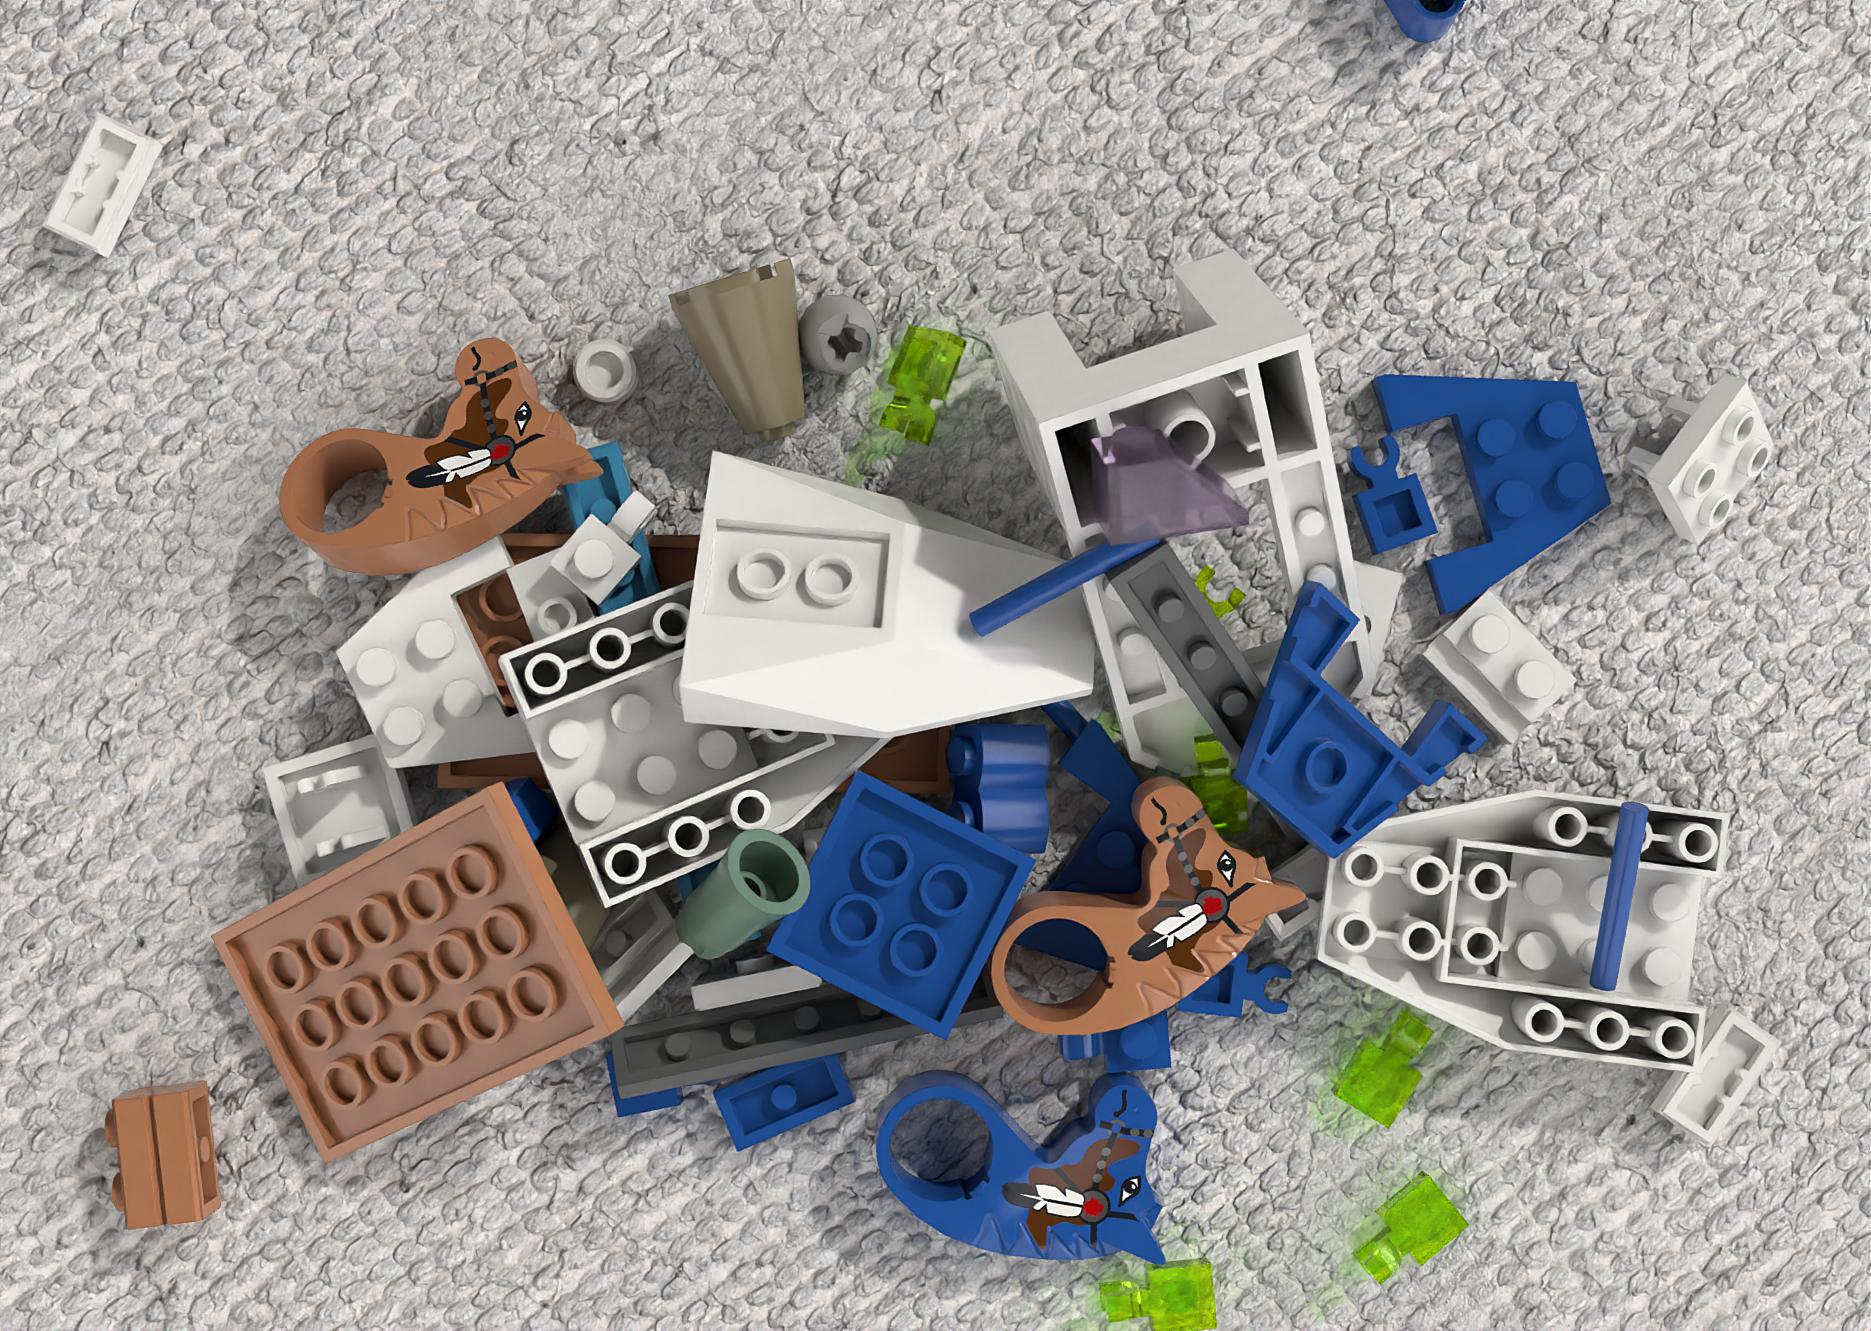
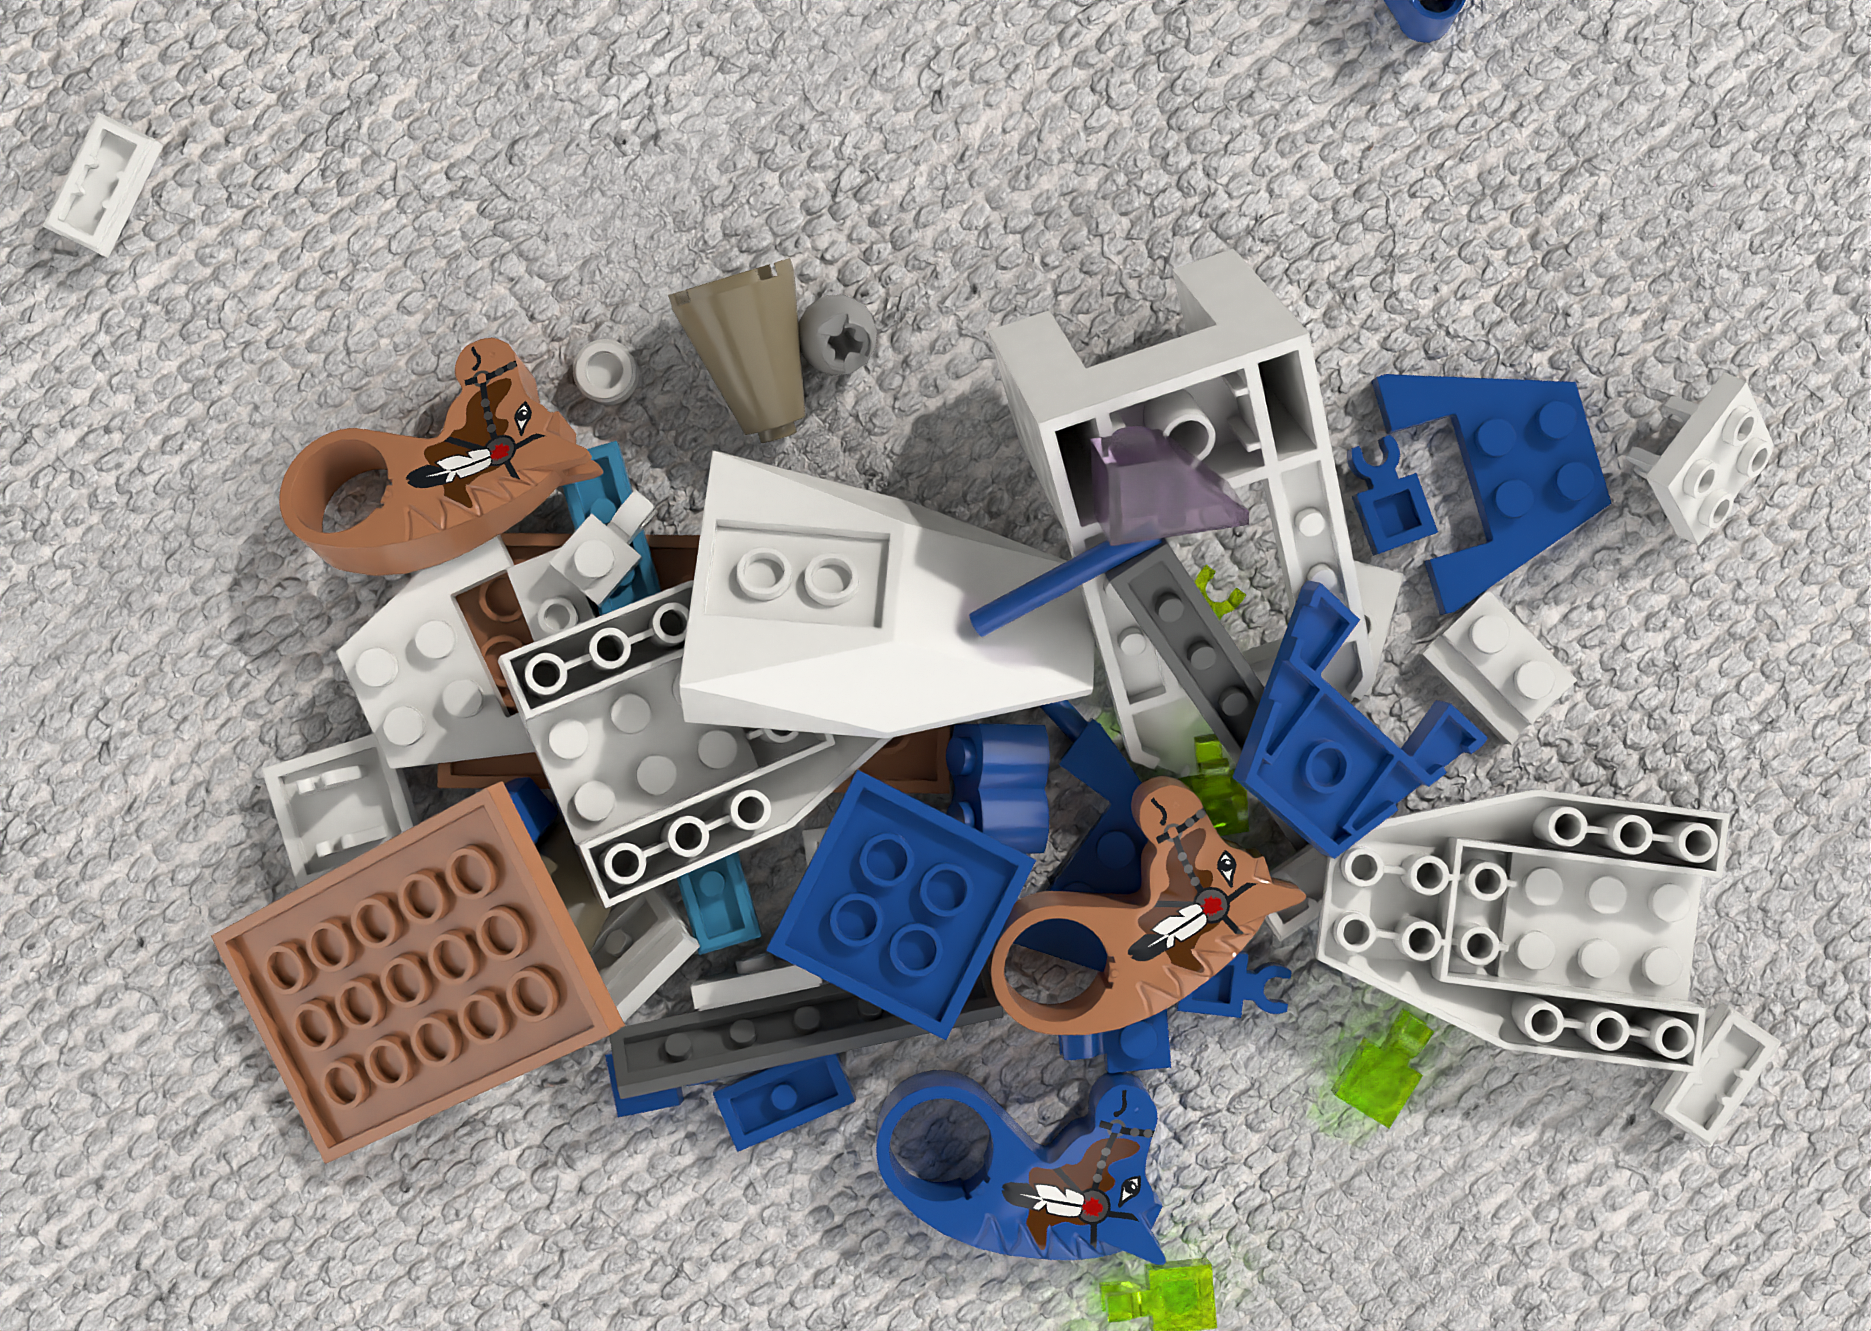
(163, 1155): nougat brick -> none
(748, 890): sand green plant -> none
(921, 373): clear neon green plate -> none
(1417, 1223): clear neon green plate -> none
(1618, 895): blue bar -> none

